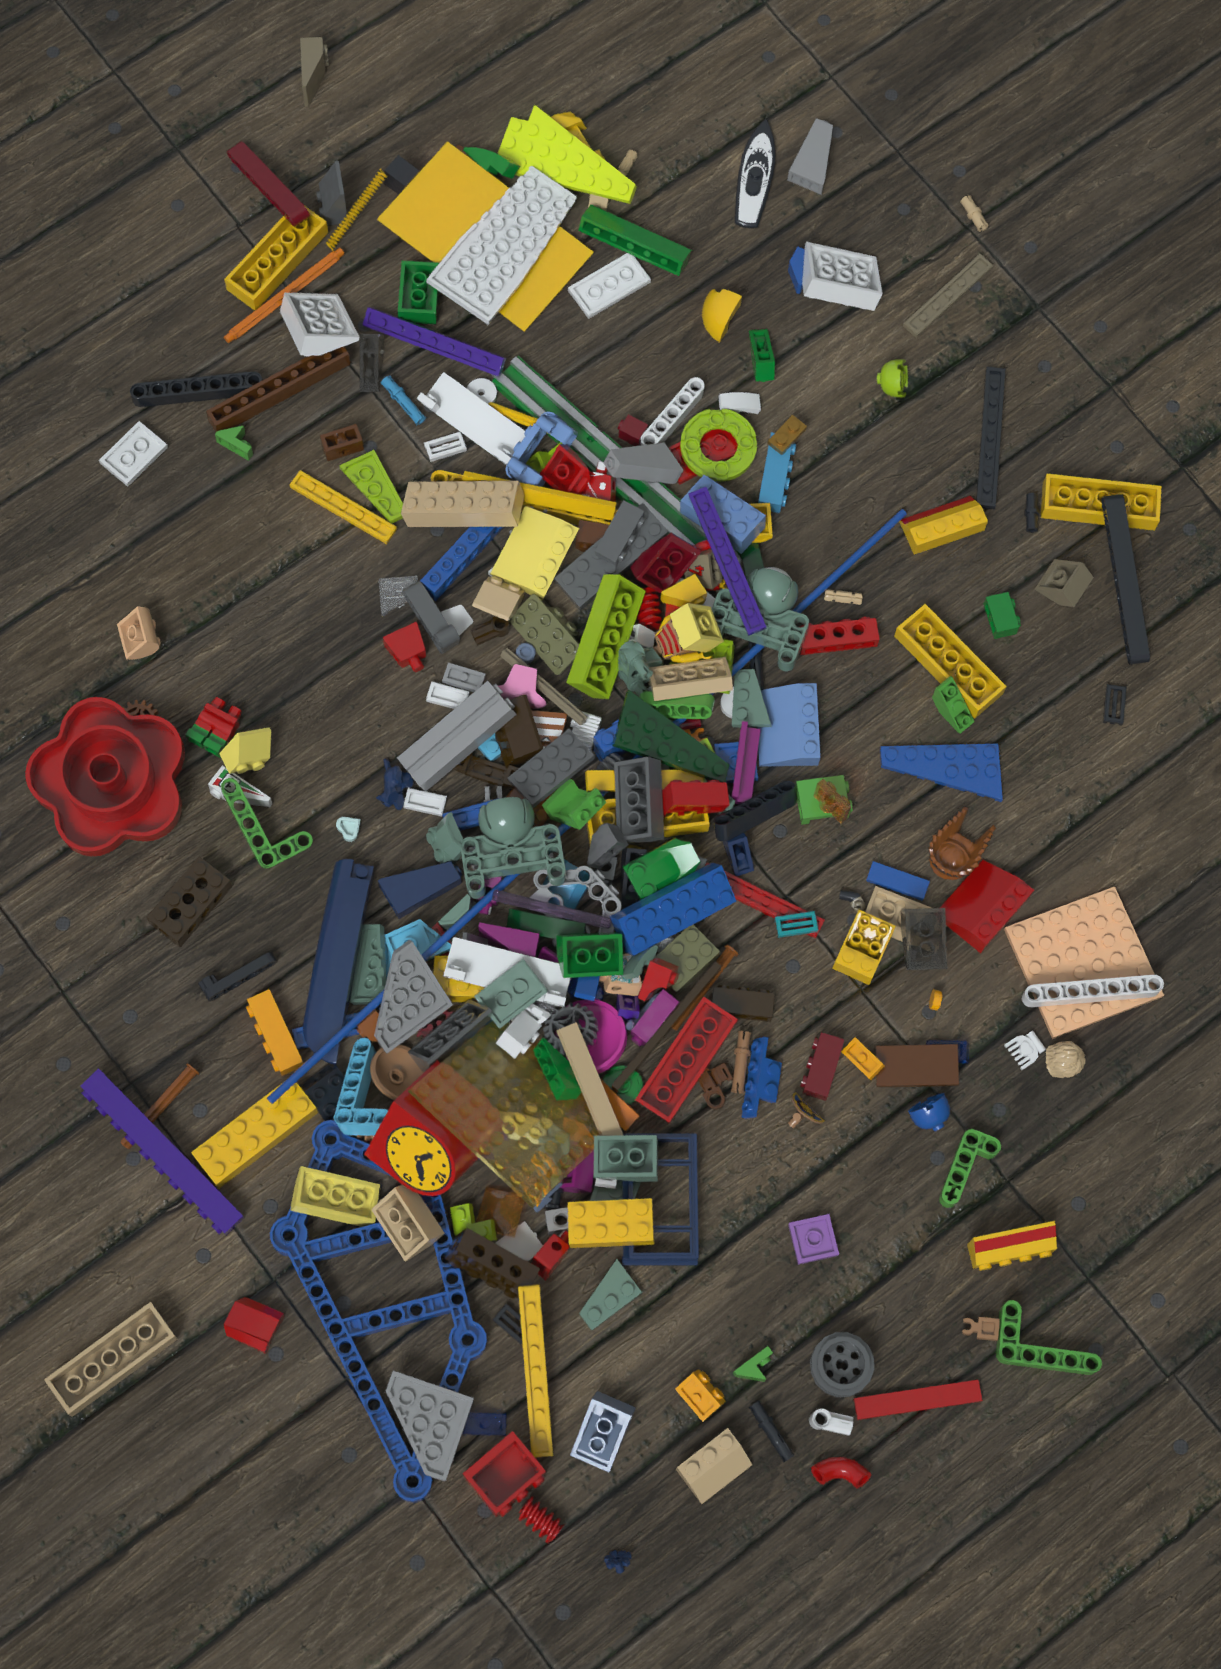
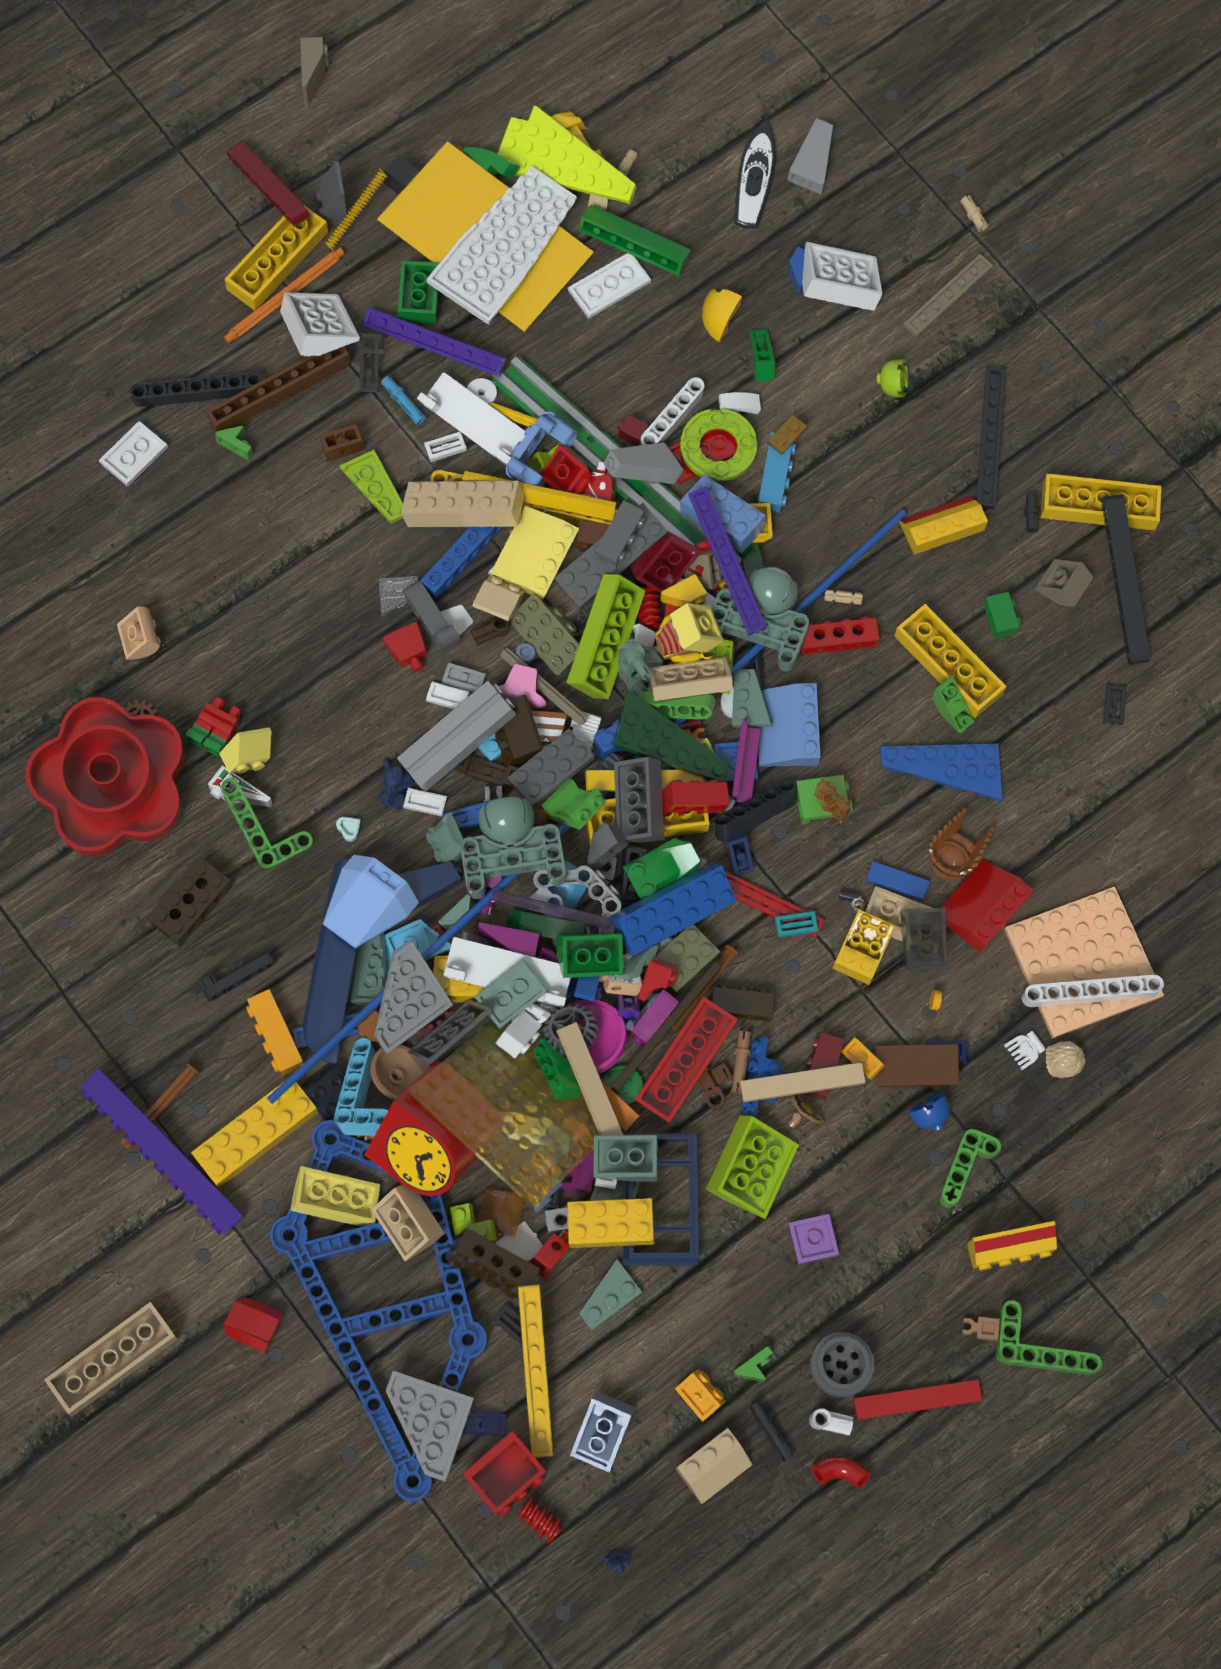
(343, 507): yellow tile -> none
(367, 901): none -> light blue wedge
(752, 1166): none -> lime slope
(802, 1082): none -> tan tile

